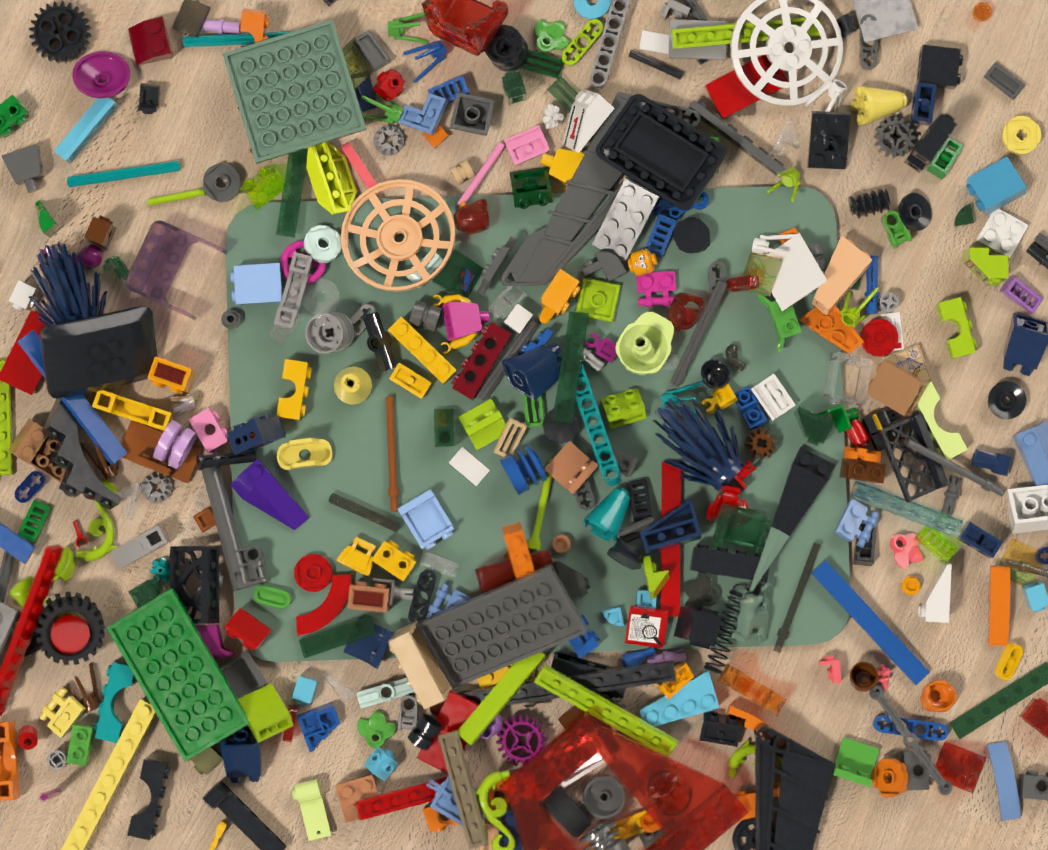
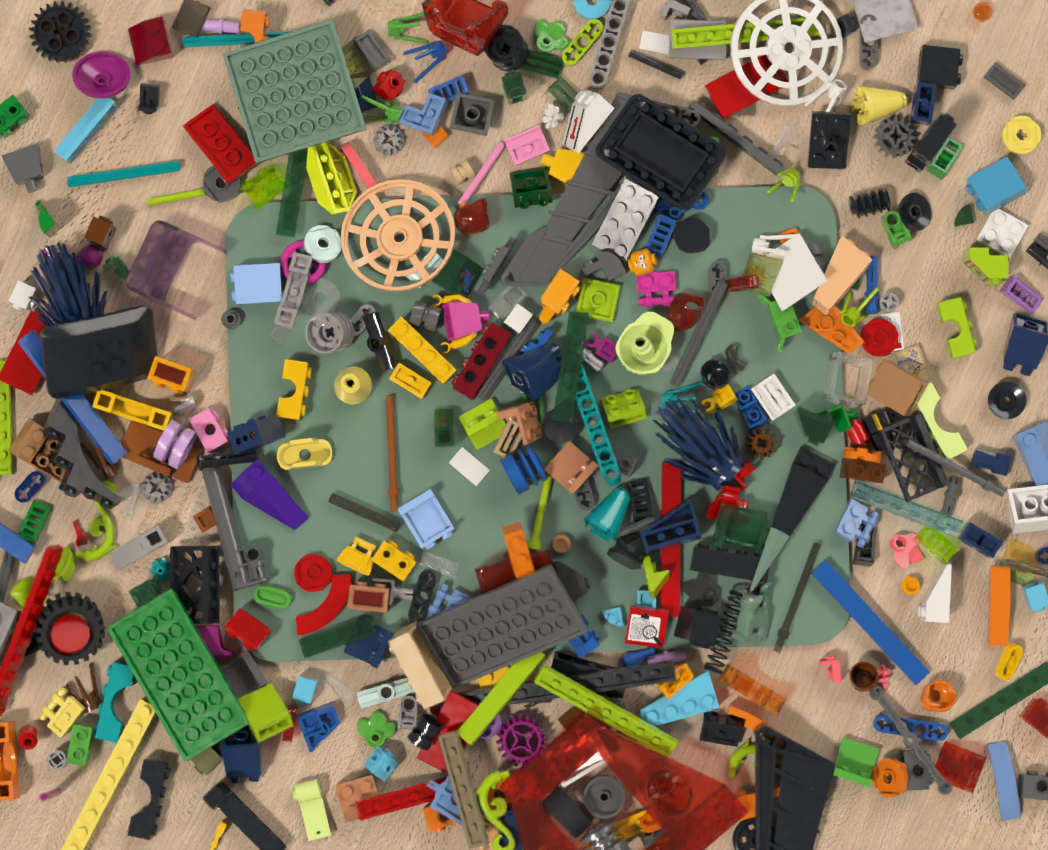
(220, 144): none -> red tile
(526, 418): none -> nougat bracket

